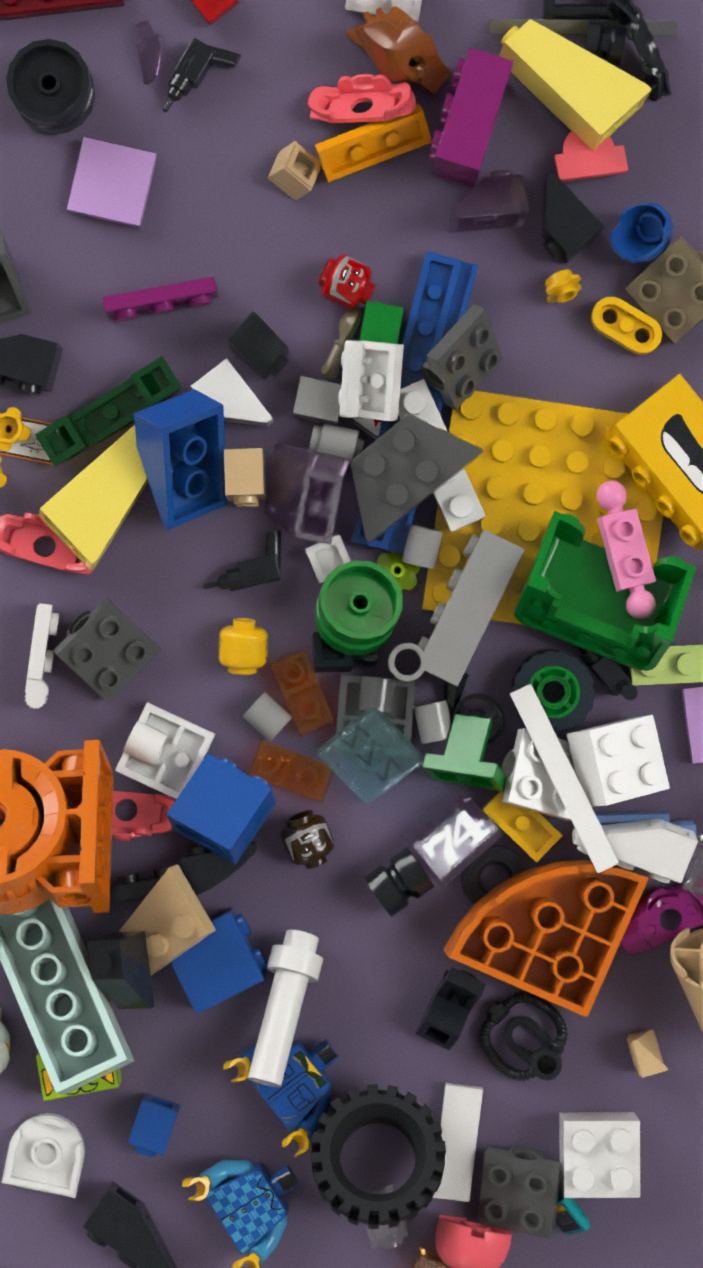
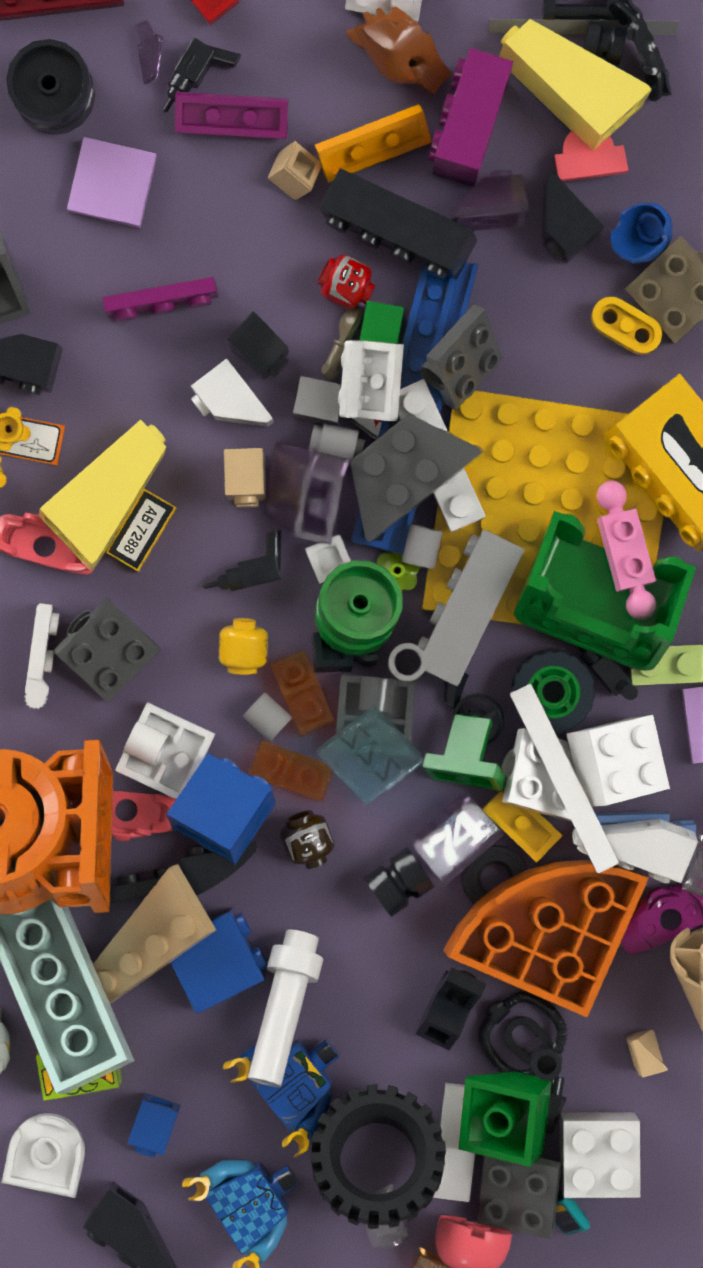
(108, 413): dark green slope -> none
(122, 969): black slope -> none
(141, 530): none -> tile
(183, 455): blue slope -> none
(231, 115): none -> magenta plate
(337, 103): coral piece -> none
(397, 224): none -> black brick
(433, 721): light grey beam -> none
(505, 1116): none -> green slope
(556, 1103): none -> black bar
(562, 286): yellow plate -> none

